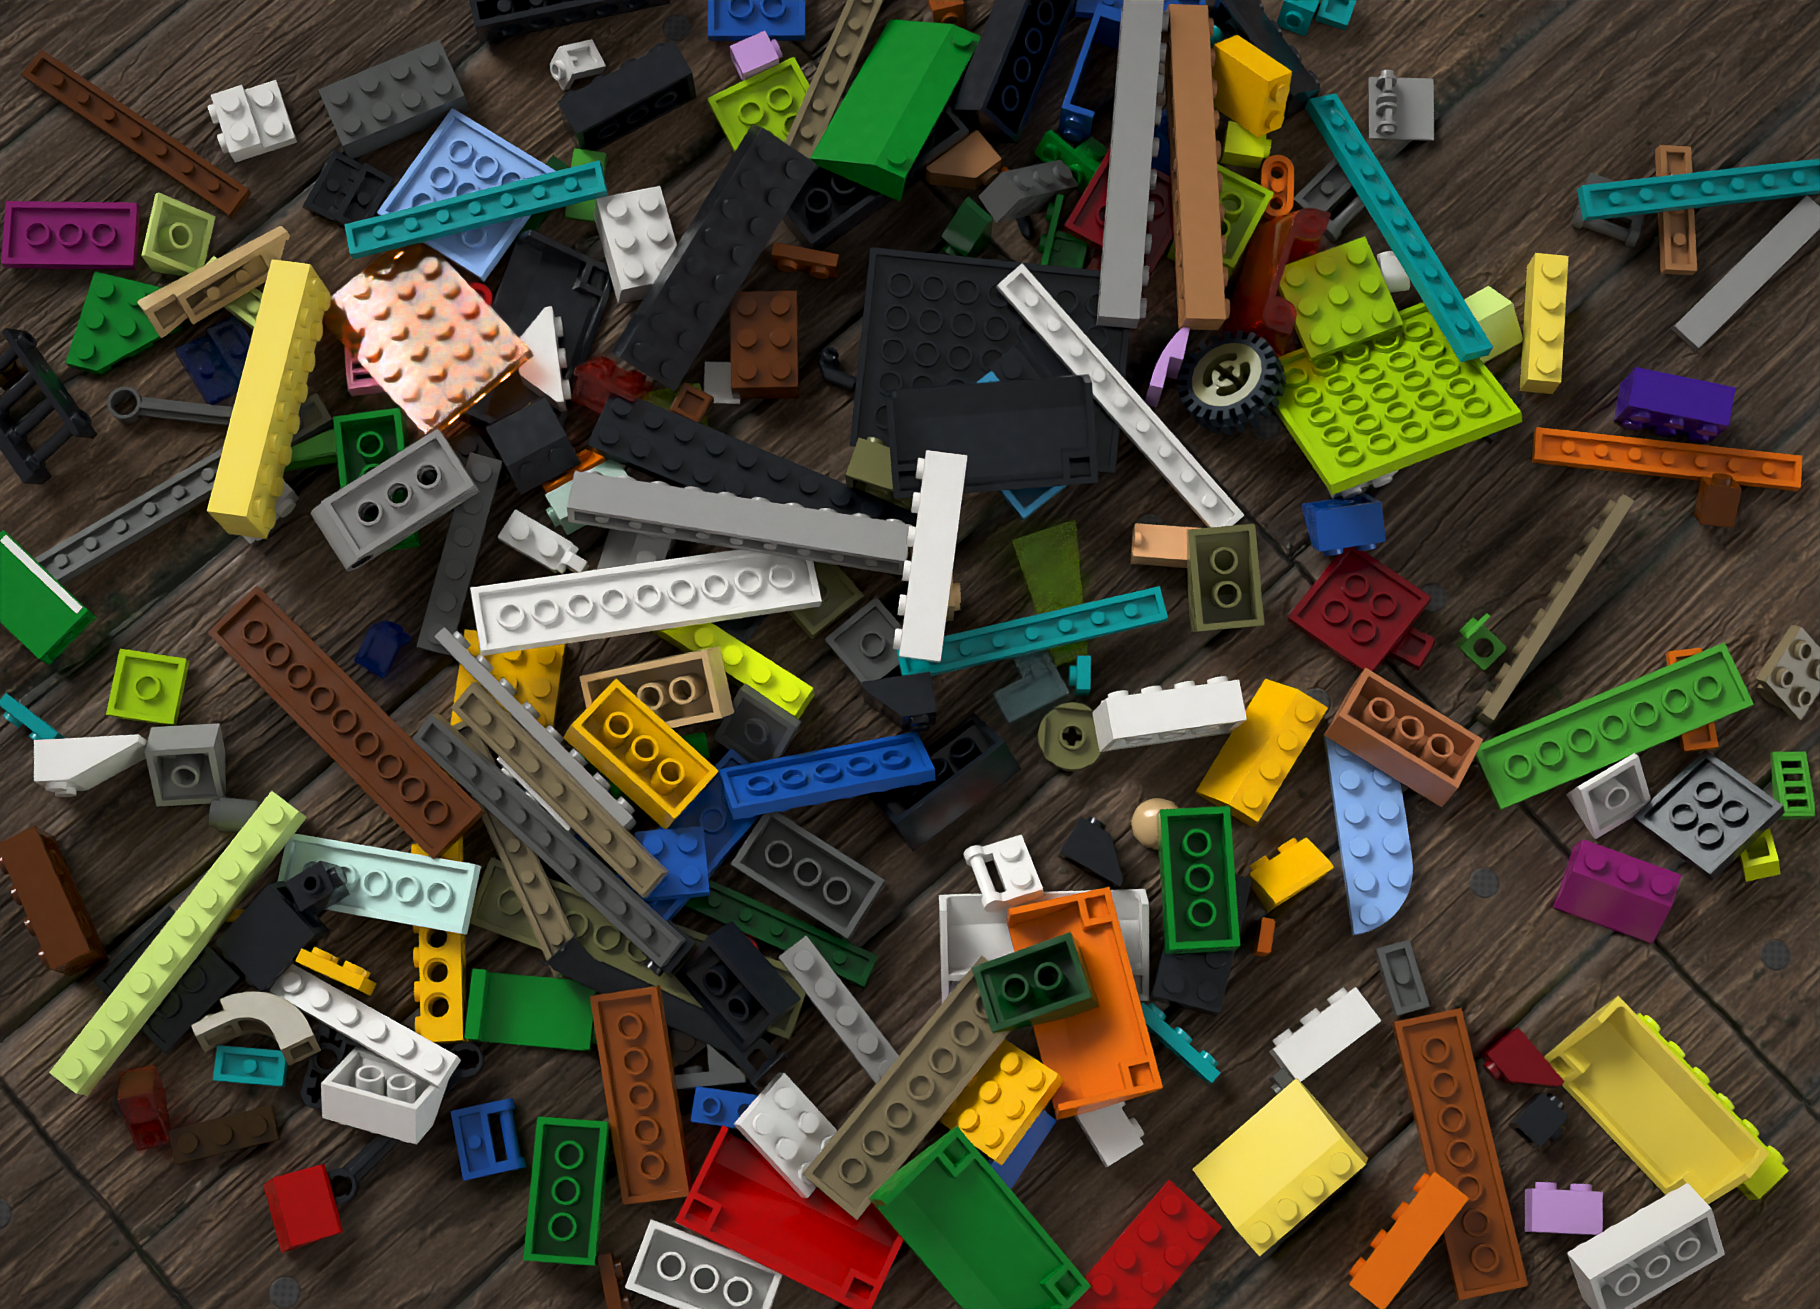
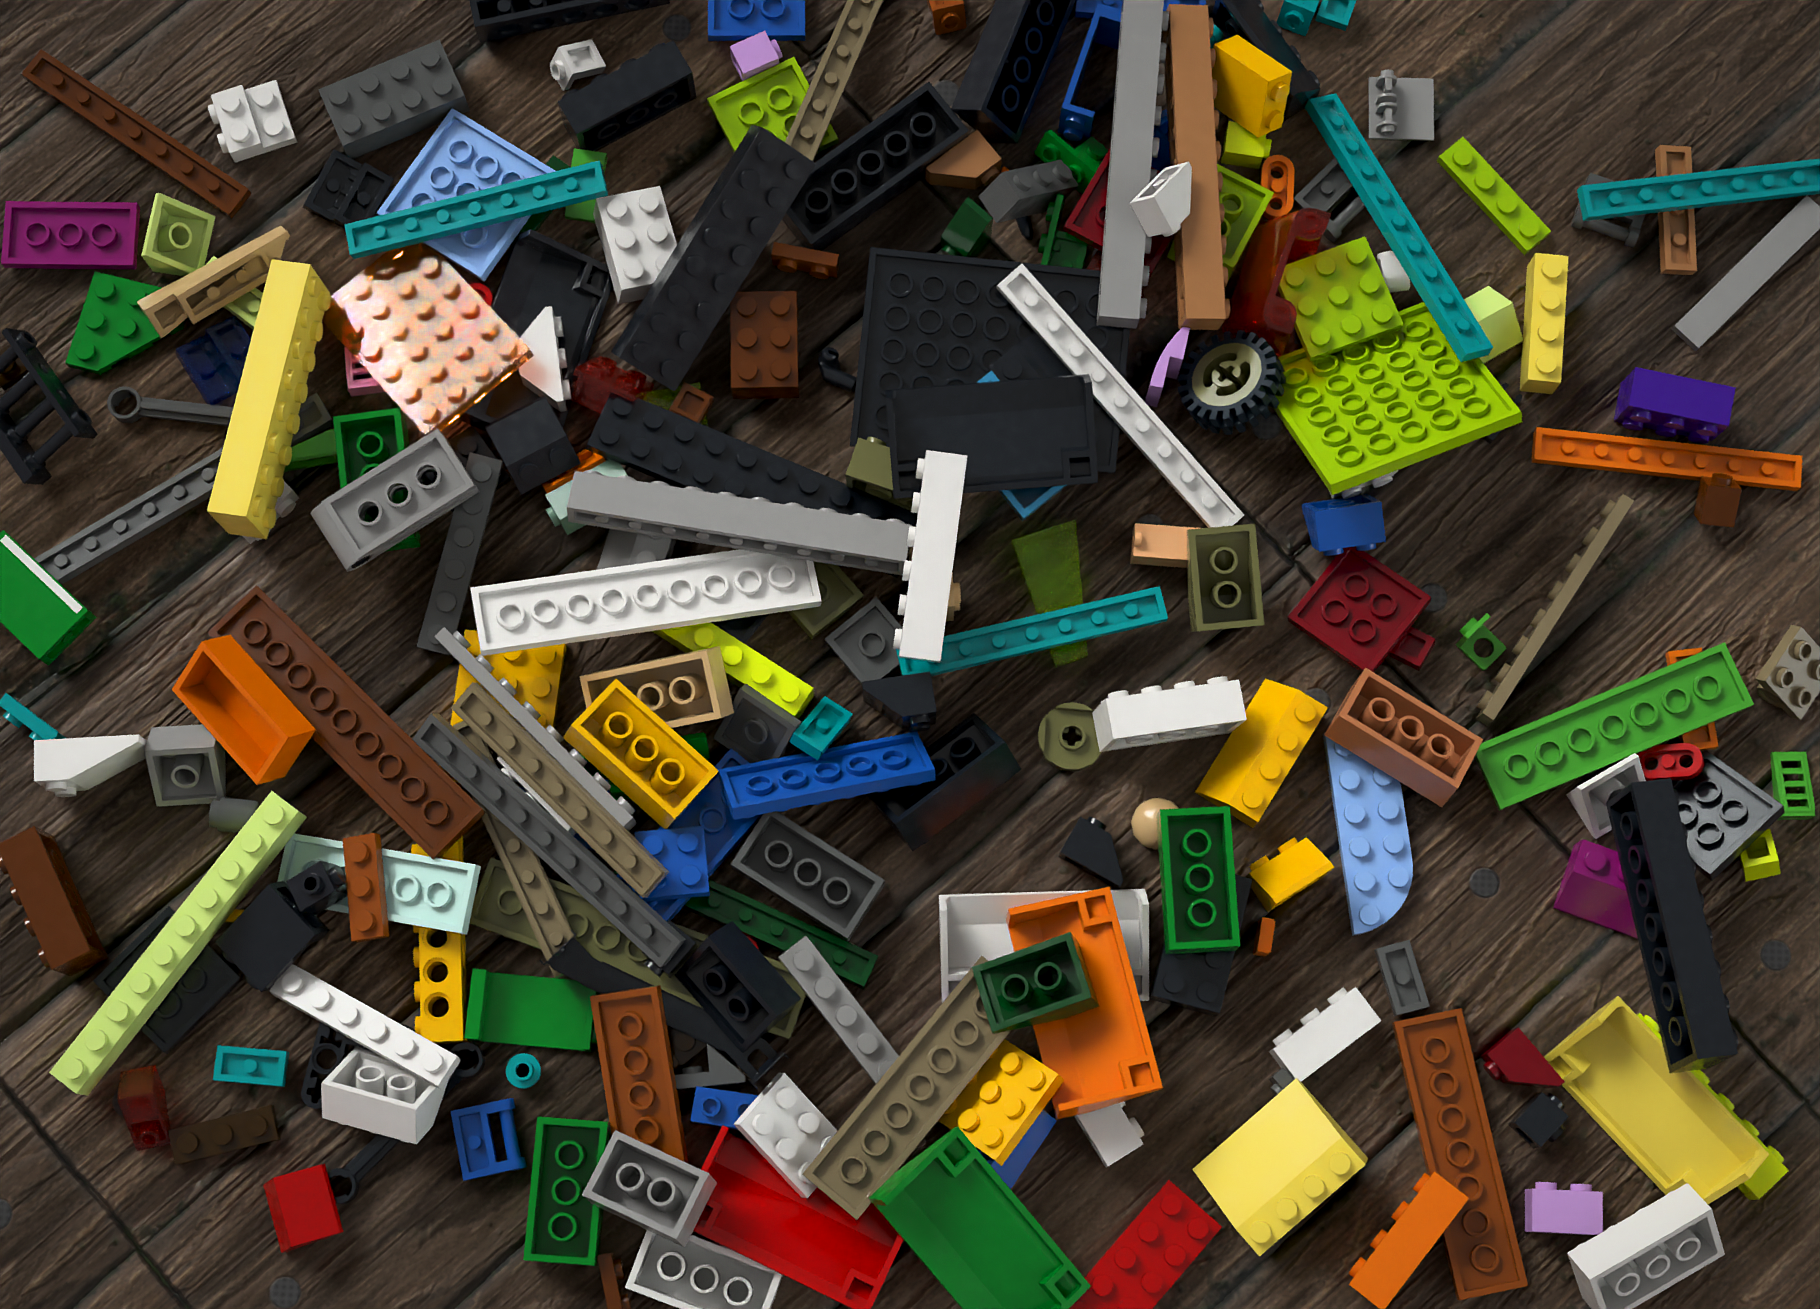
(147, 687): lime plate -> none
(243, 709): none -> orange piece
(263, 1015): arch -> none
(327, 965): yellow plate -> none
(365, 887): none -> dark orange plate
(381, 647): clear blue bracket -> none
(533, 1075): none -> teal plate
(541, 544): white hinge -> none
(649, 1188): none -> light grey brick
(718, 382): white sticker -> none
(821, 728): none -> teal plate
(895, 103): green slope -> none
(1014, 869): white plate -> none
(1037, 688): clear light blue plate -> none
(1081, 675): teal plate -> none
(1165, 201): none -> white slope
(1179, 1044): teal plate -> none
(1493, 195): none -> lime plate
(1669, 761): none -> red plate
(1671, 926): none -> black brick

